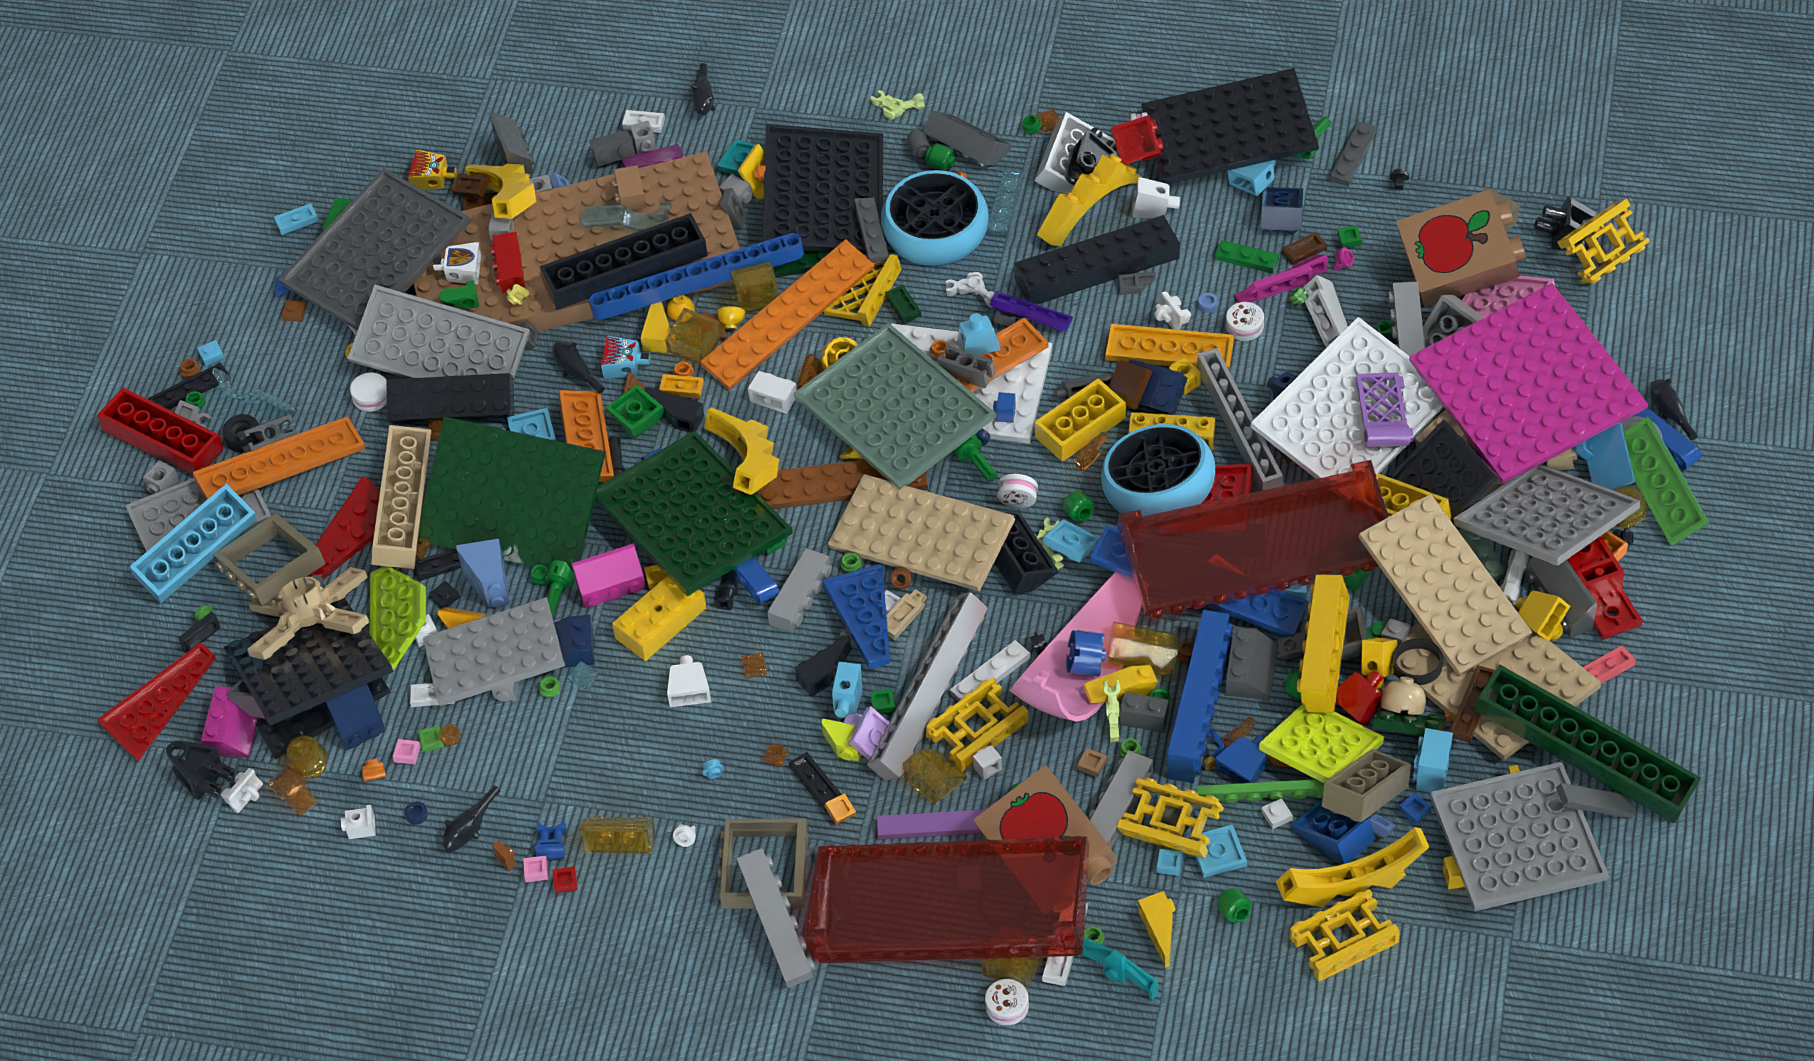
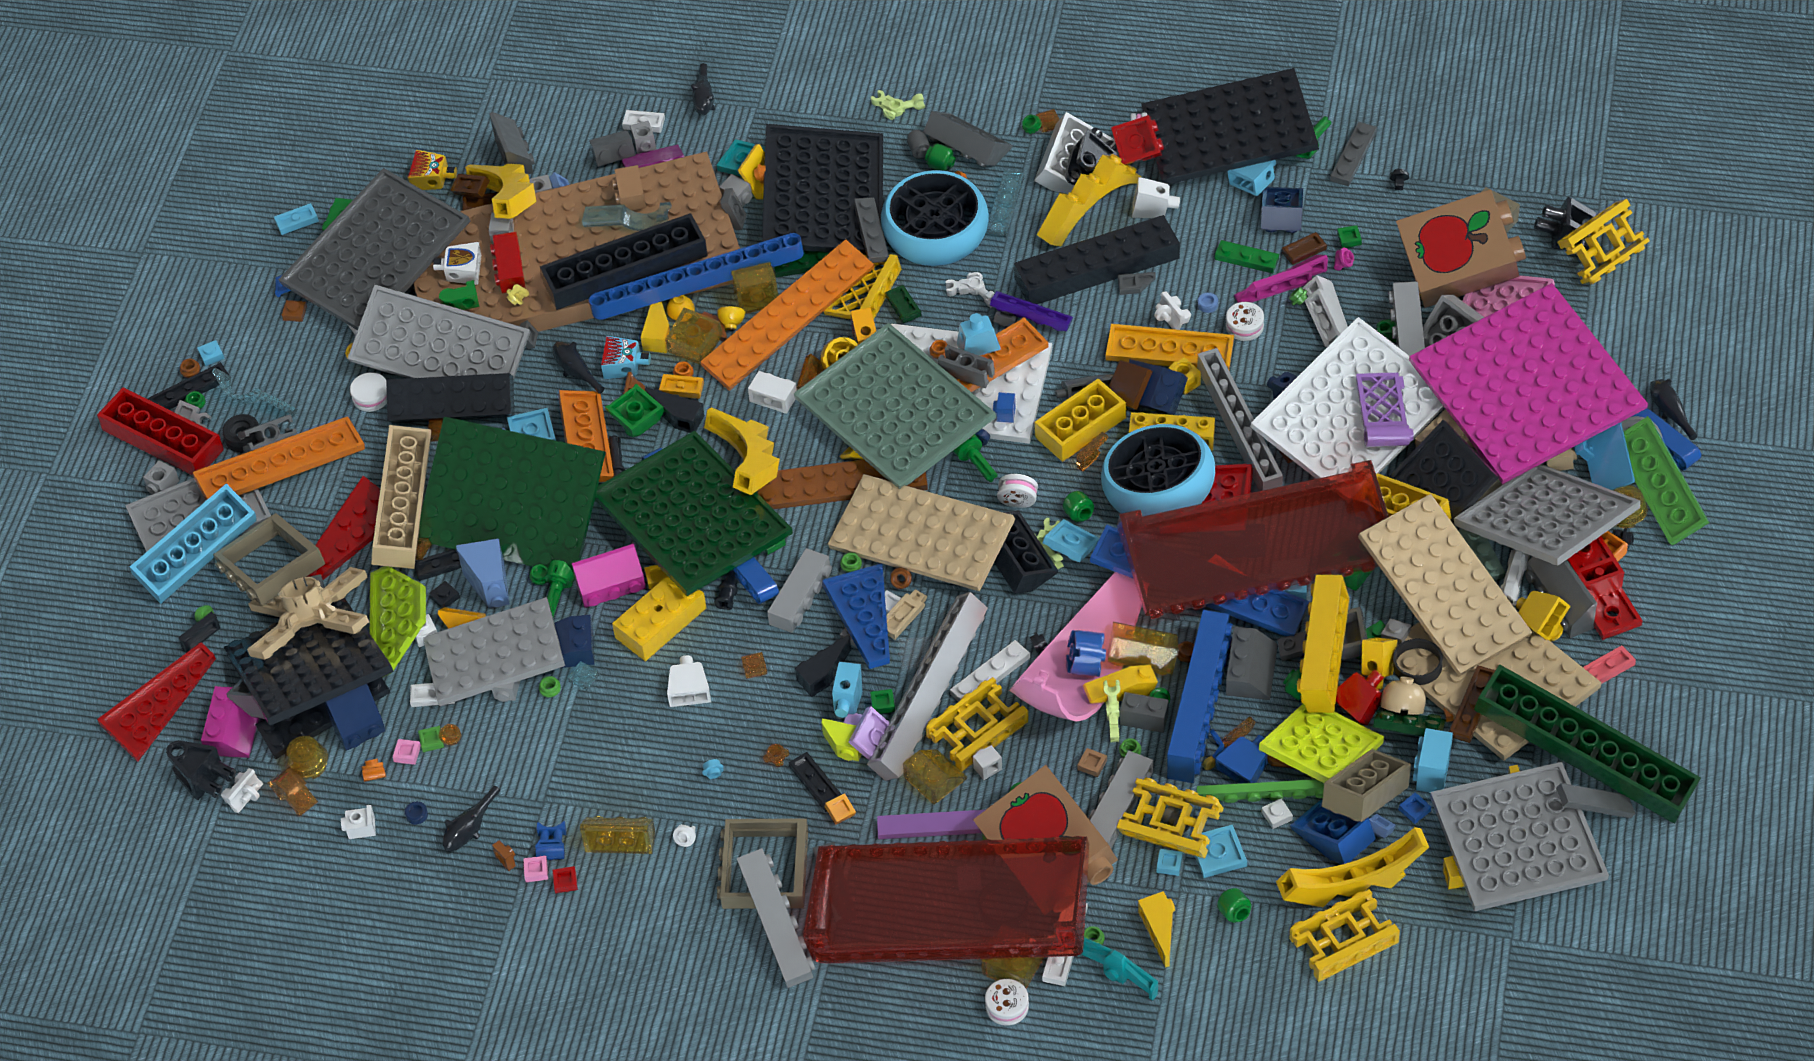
(862, 324): none -> light orange torso

